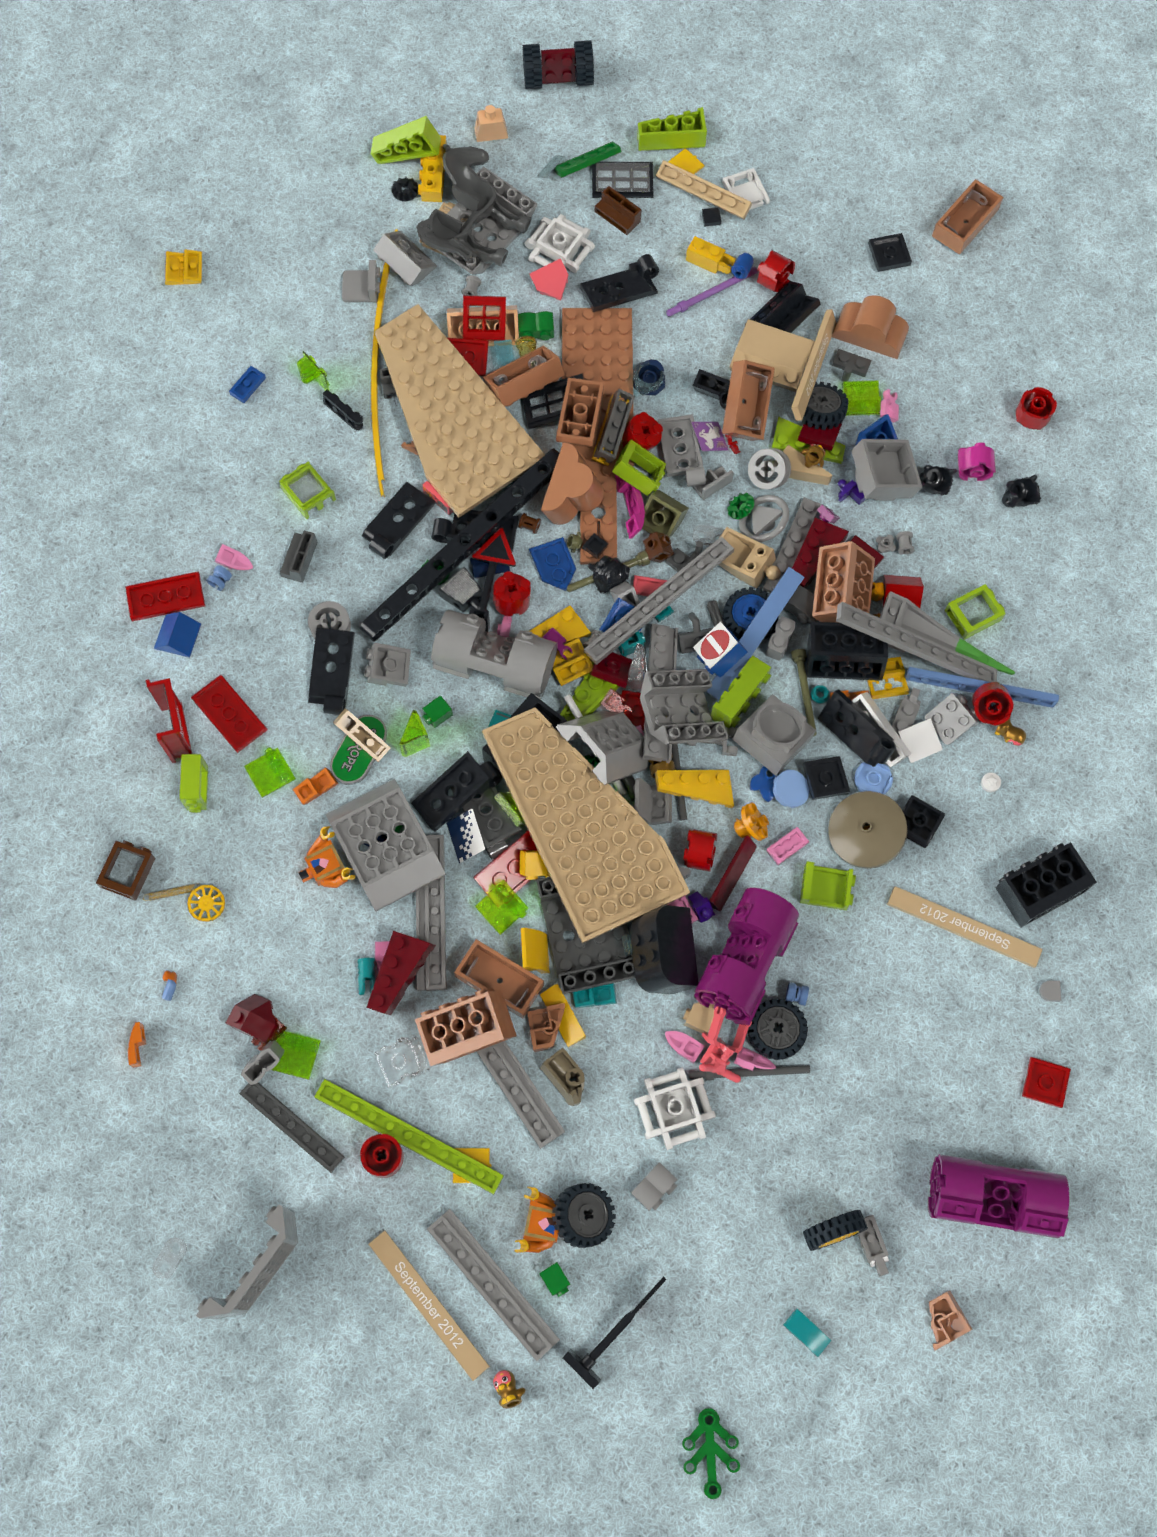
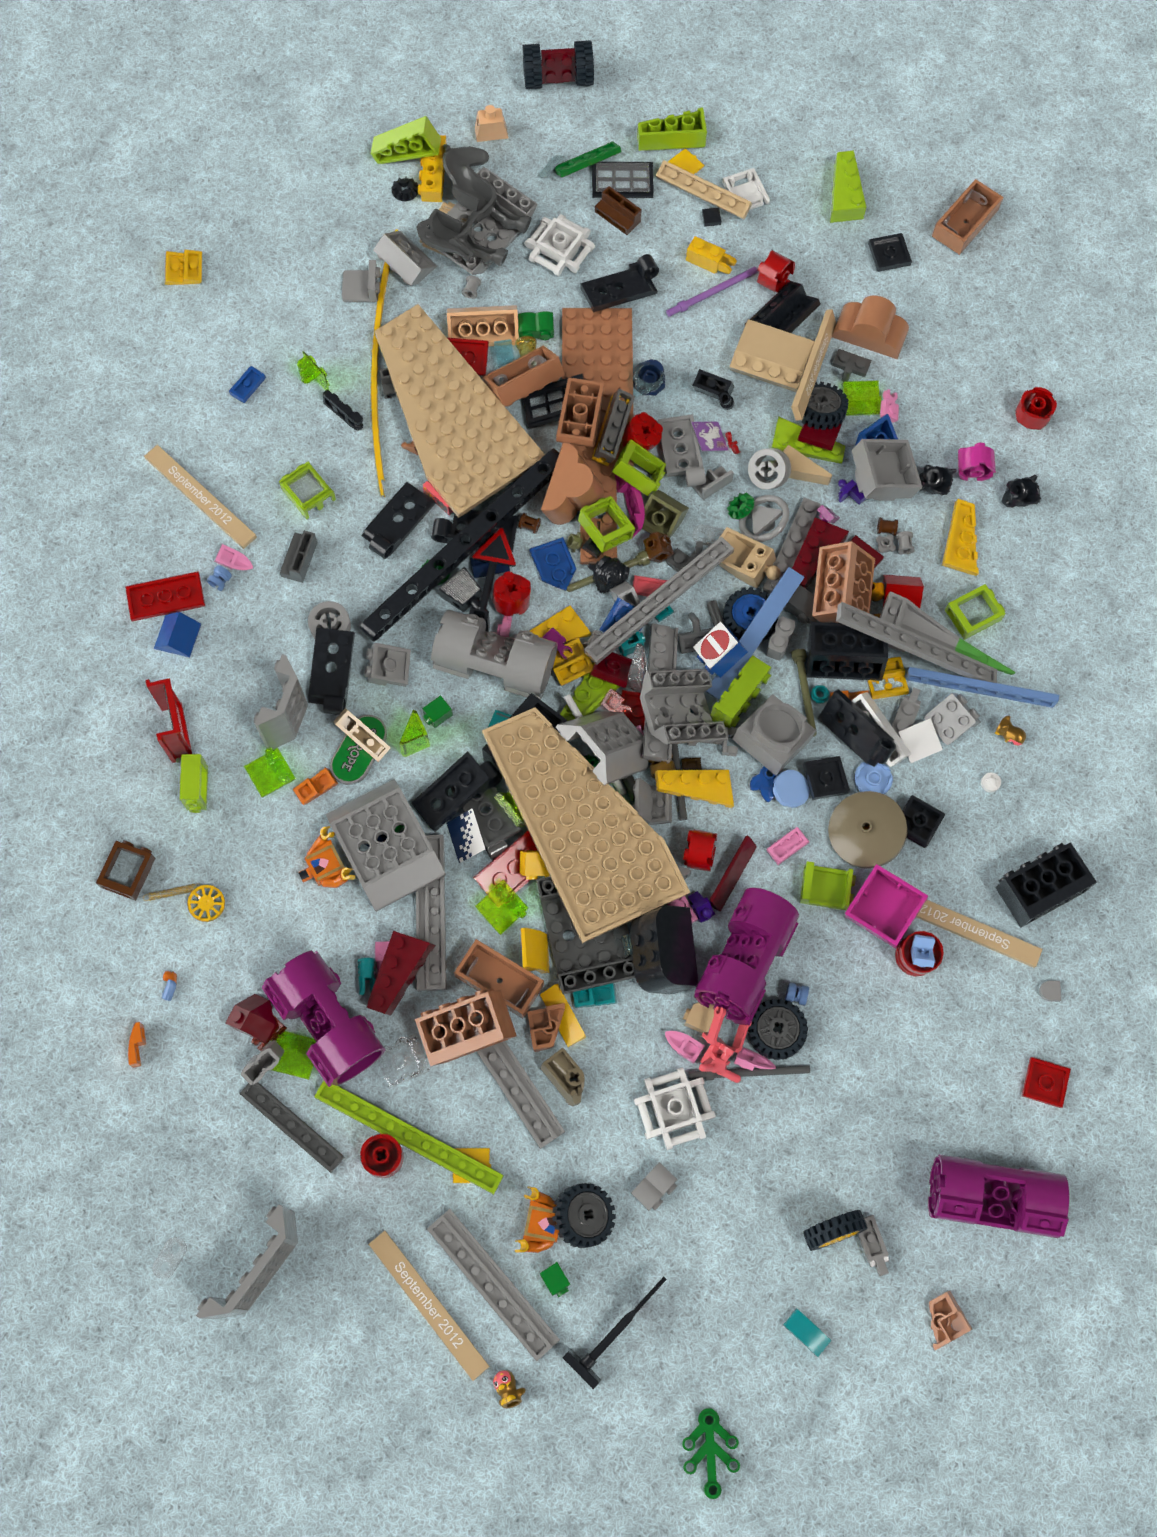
(200, 496): none -> tan tile
(229, 713): red tile -> none
(283, 725): none -> light grey slope
(308, 991): none -> magenta cylinder
(483, 334): red piece -> none
(551, 279): coral slope -> none
(613, 539): none -> lime window
(691, 763): none -> dark brown tile
(742, 265): blue brick -> none
(752, 823): light orange plate -> none
(754, 385): nougat piece -> none
(811, 457): pearl gold animal -> none
(847, 191): none -> lime wedge
(886, 906): none -> dark pink container
(887, 526): none -> reddish brown bush
(904, 957): none -> red wheel
(922, 951): none -> light blue bracket
(961, 541): none -> yellow wing
(991, 693): red brick -> none

